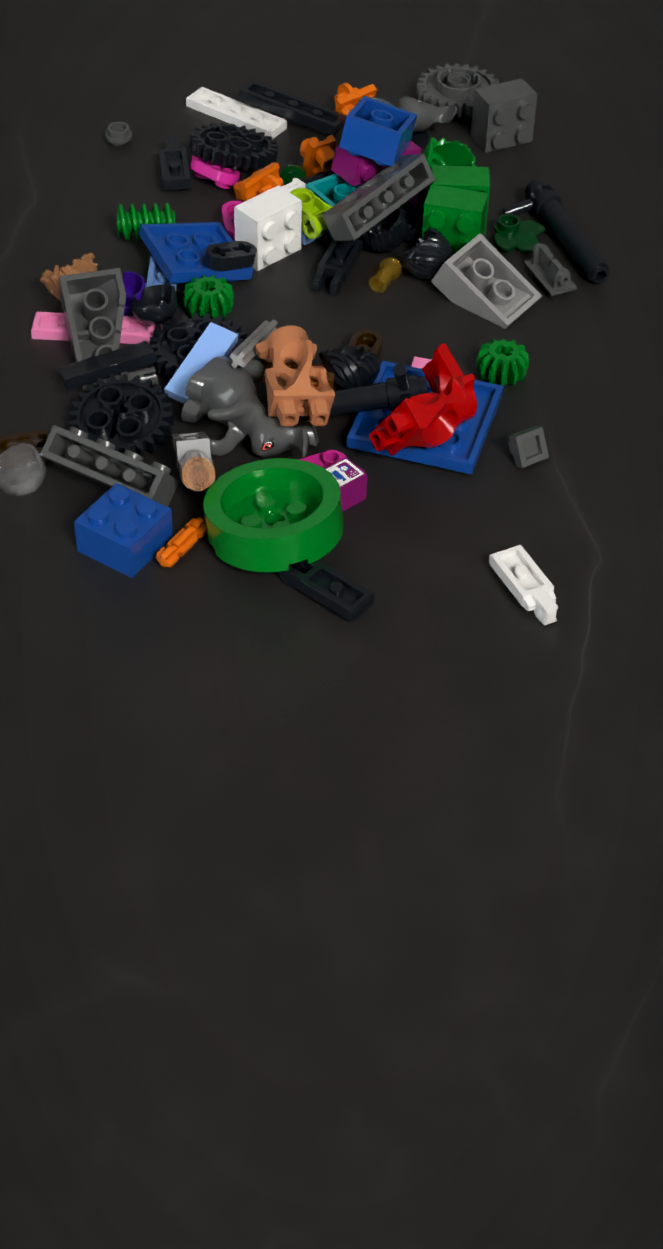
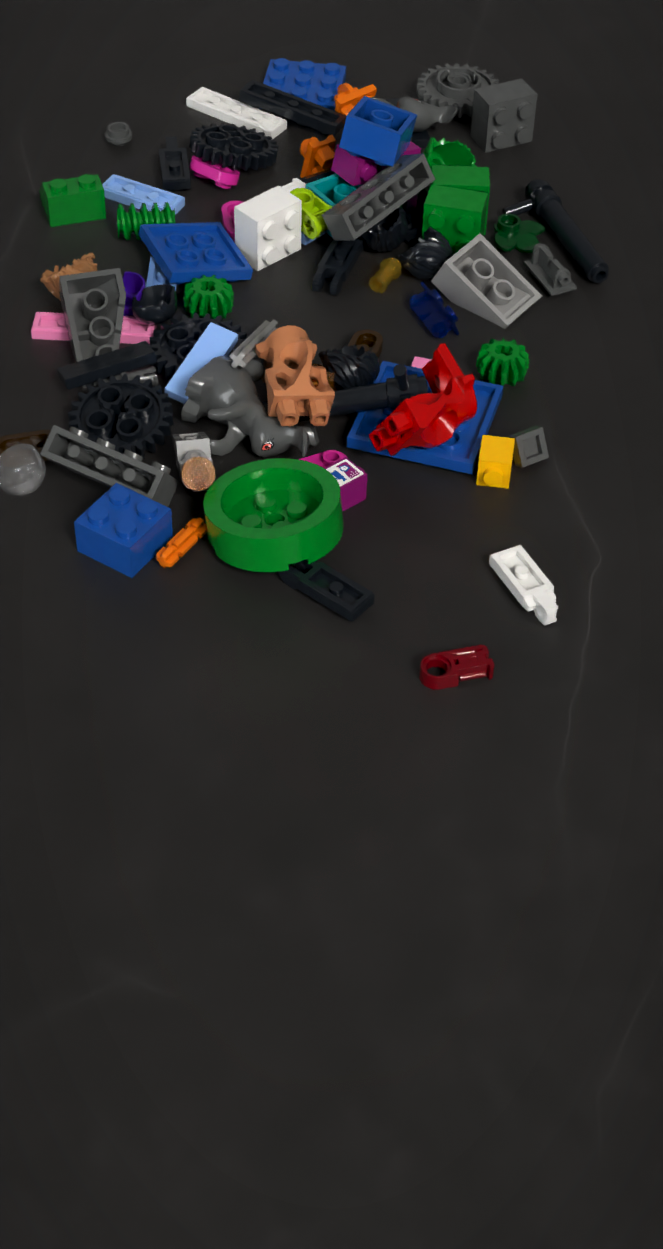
(73, 200): none -> green slope
(130, 191): none -> light blue tile
(230, 256): black beam -> none
(258, 182): orange hips -> none
(290, 172): dark green plate -> none
(306, 80): none -> blue plate
(430, 310): none -> clear blue hinge
(459, 666): none -> dark red piece
(495, 461): none -> yellow brick

